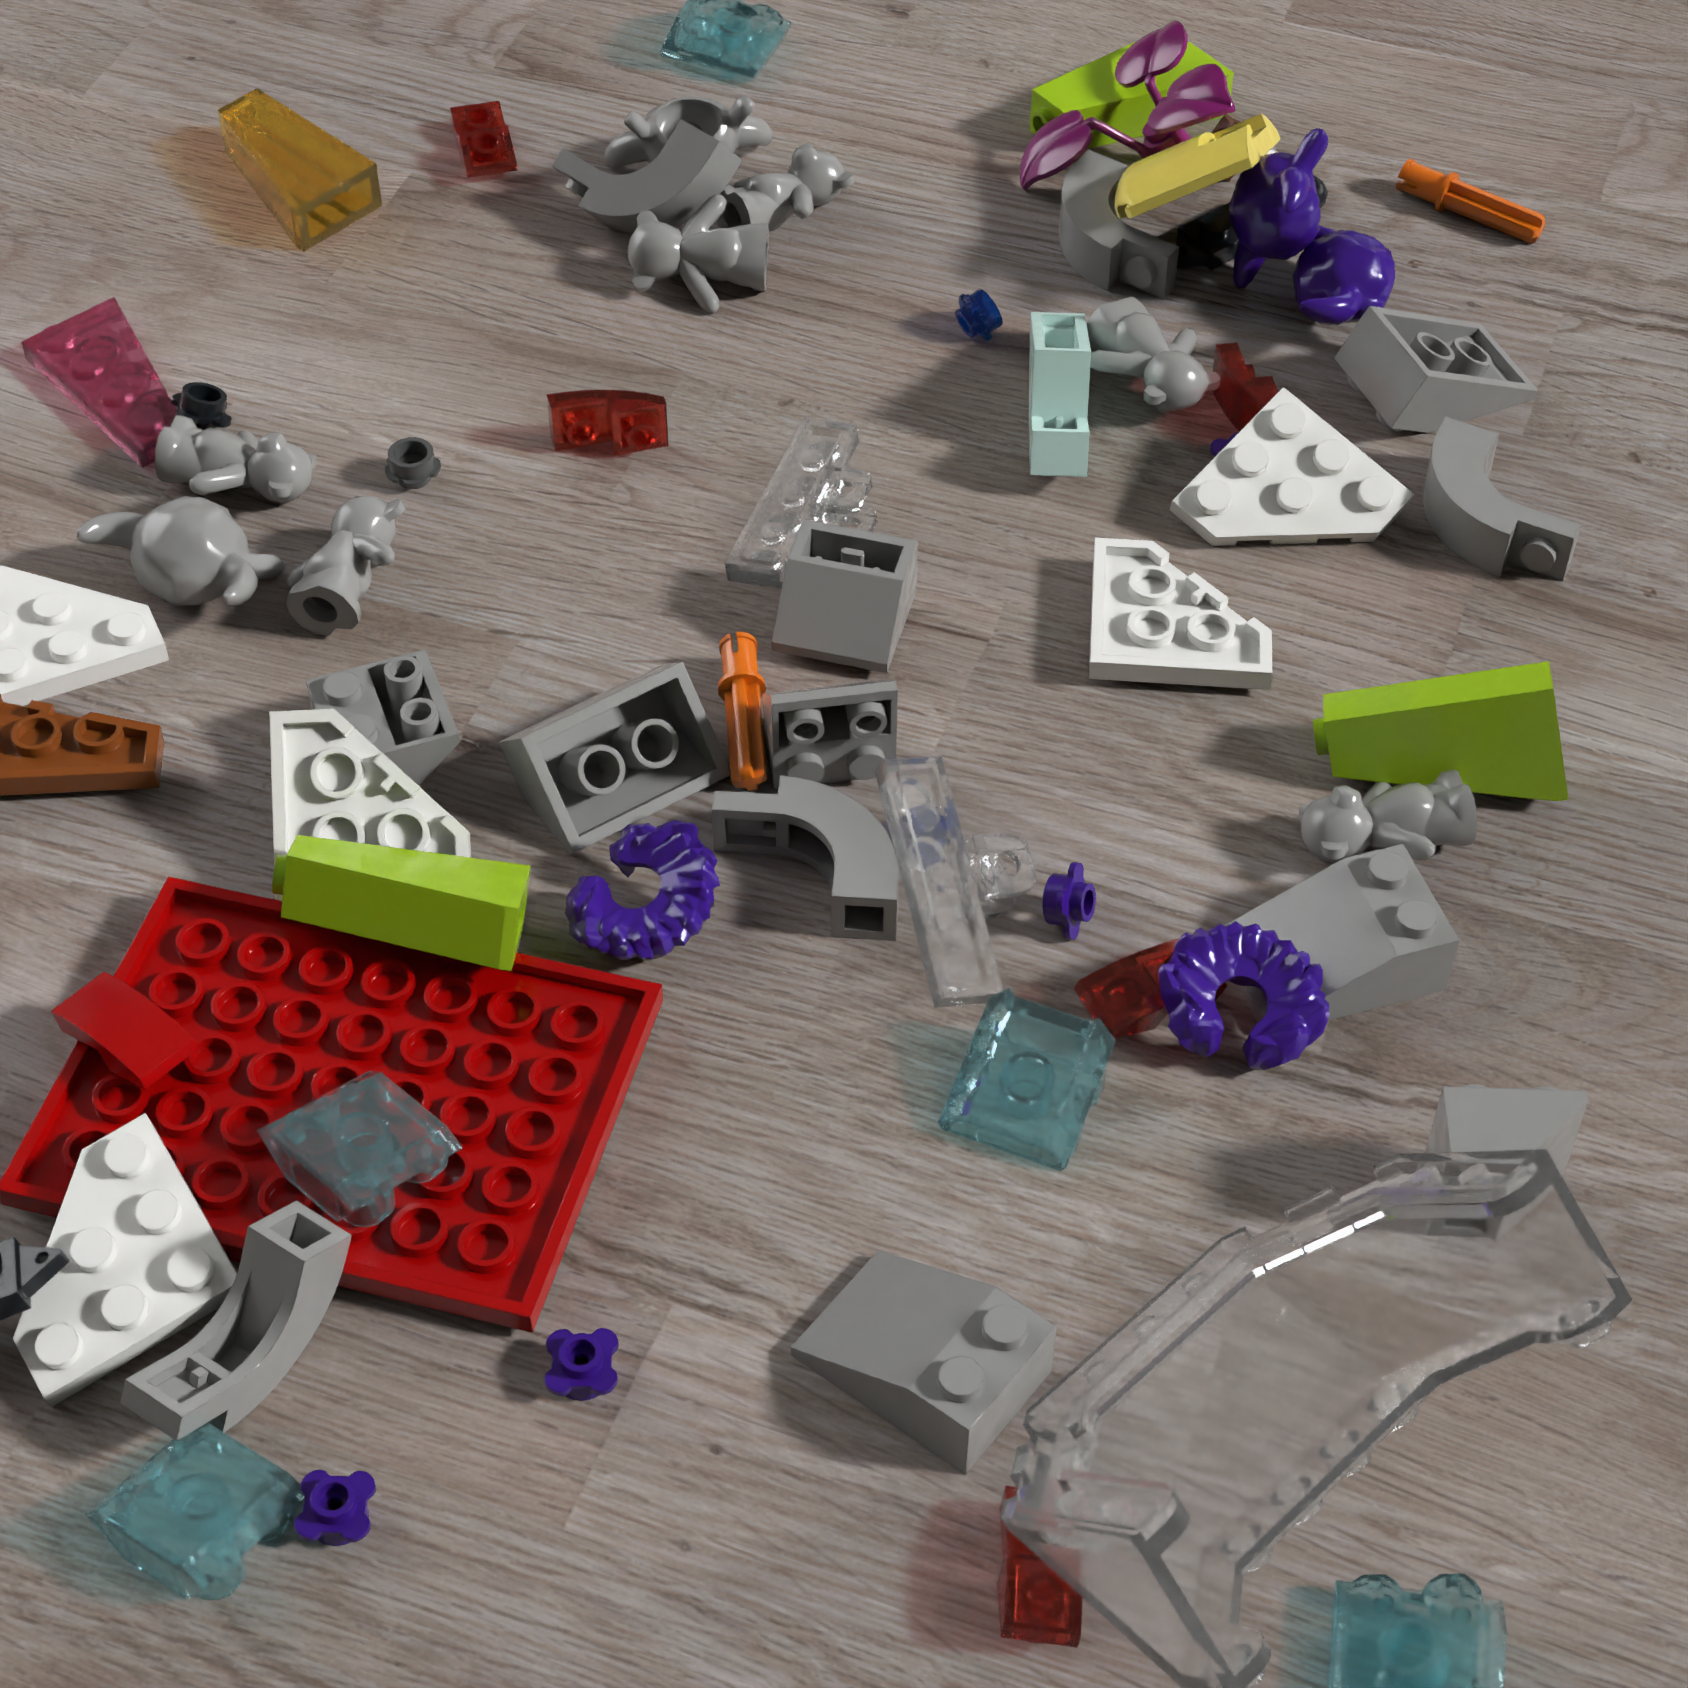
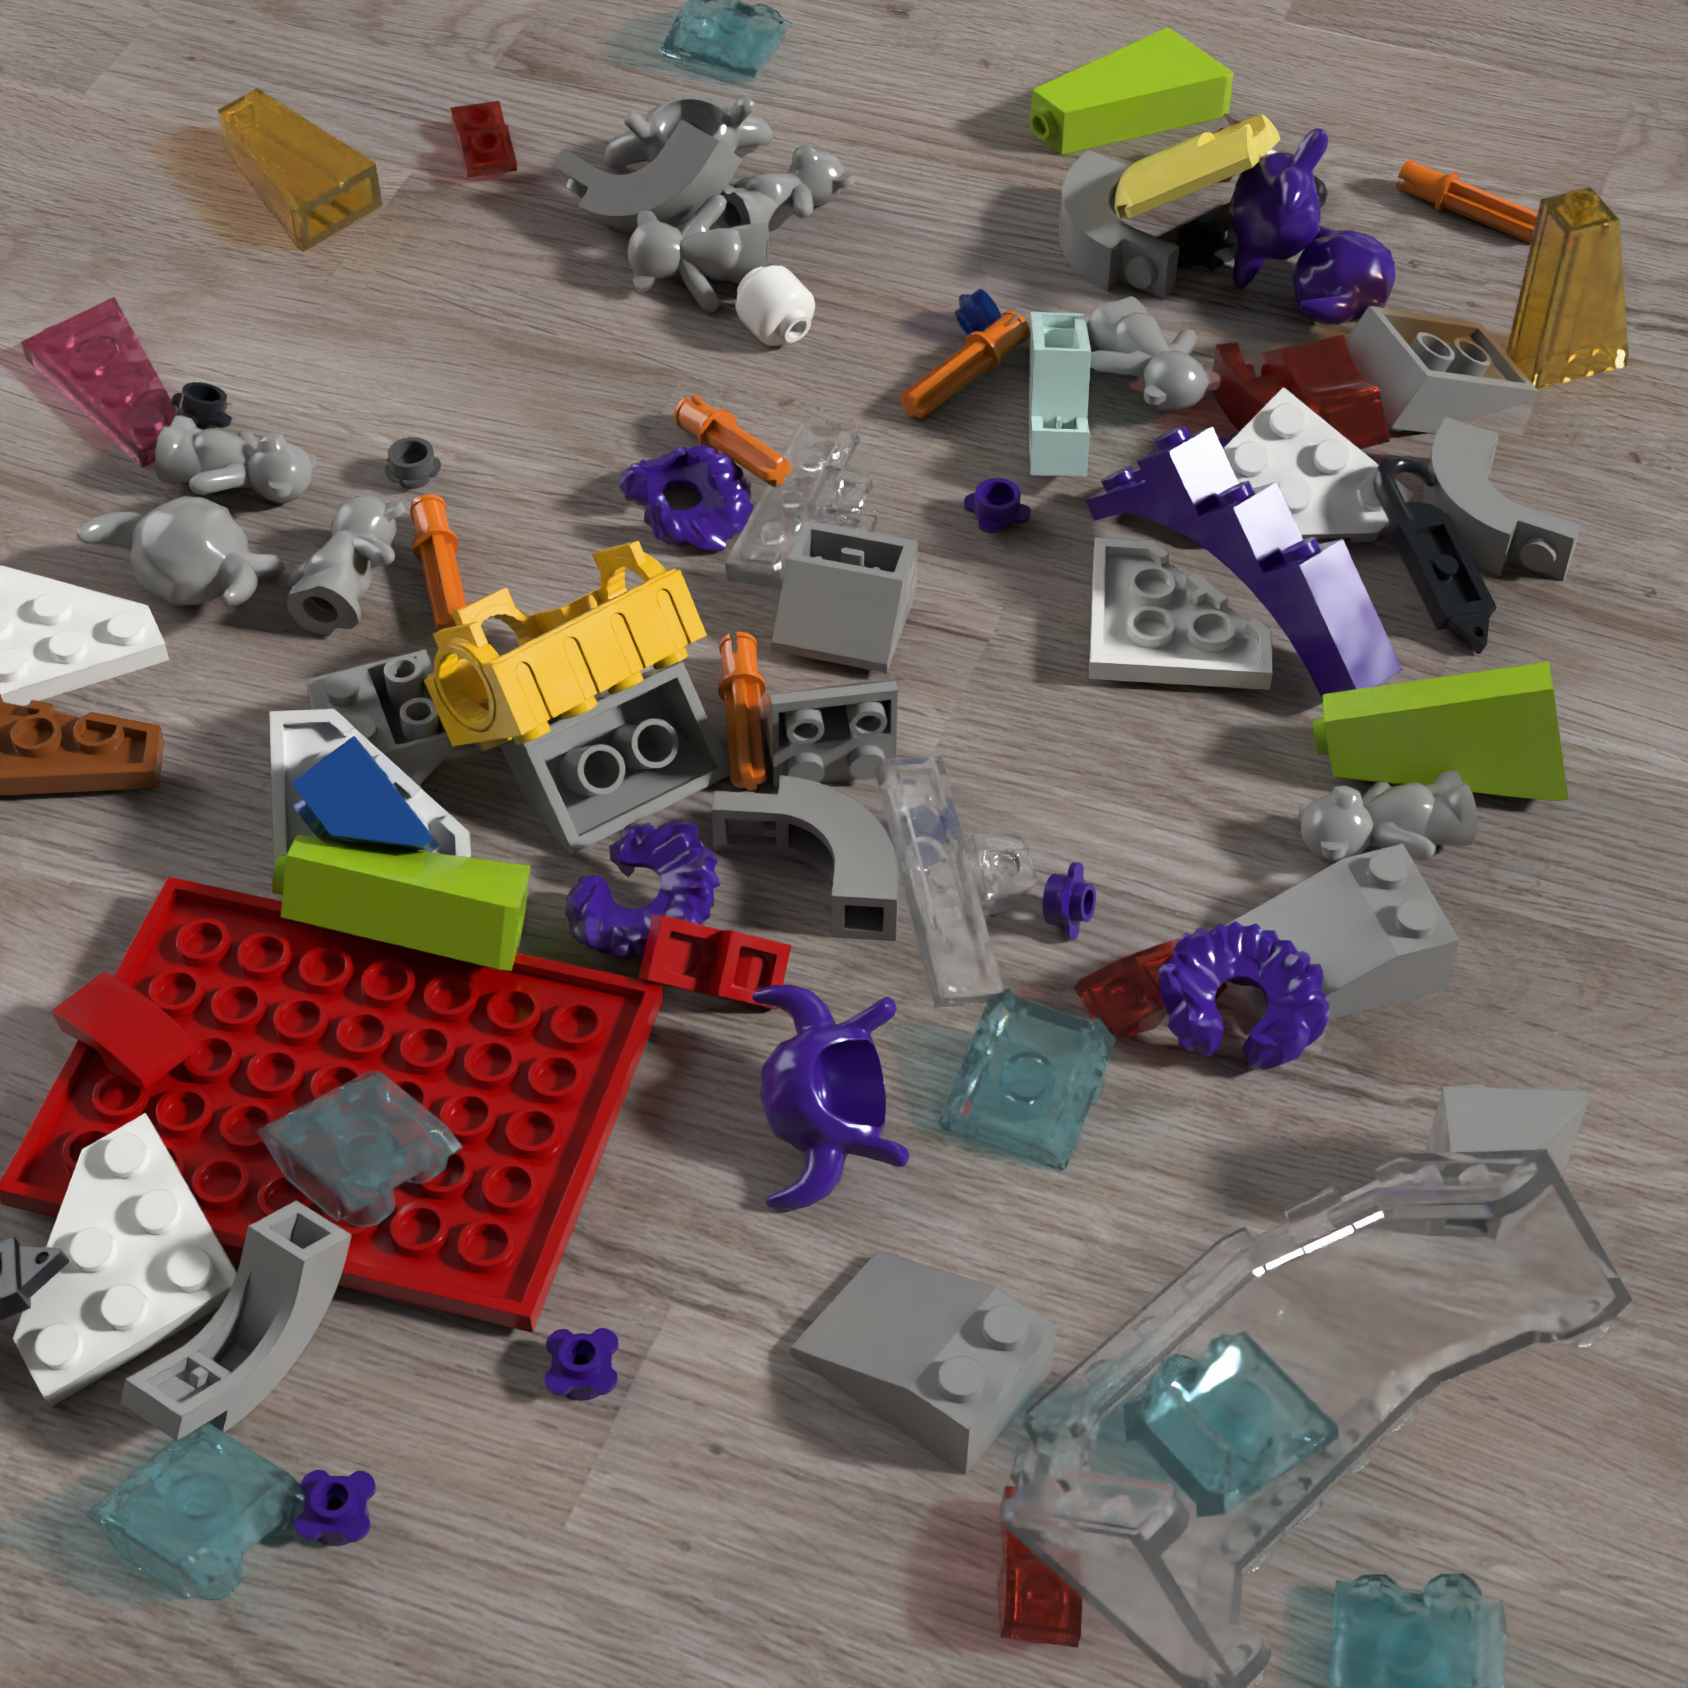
(358, 802): none -> blue slope
(436, 549): none -> orange axle
(562, 651): none -> yellow piece
(622, 417): clear red slope -> none
(712, 960): none -> red slope
(713, 474): none -> dark purple piece
(719, 430): none -> orange axle
(774, 305): none -> white head
(825, 1092): none -> dark purple piece
(979, 354): none -> orange axle
(997, 505): none -> dark purple plate
(1189, 101): magenta plant -> none
(1226, 1422): none -> clear light blue slope
(1301, 583): none -> dark purple arch
(1331, 386): none -> clear red brick
(1435, 556): none -> black plate
(1571, 293): none -> clear yellow slope

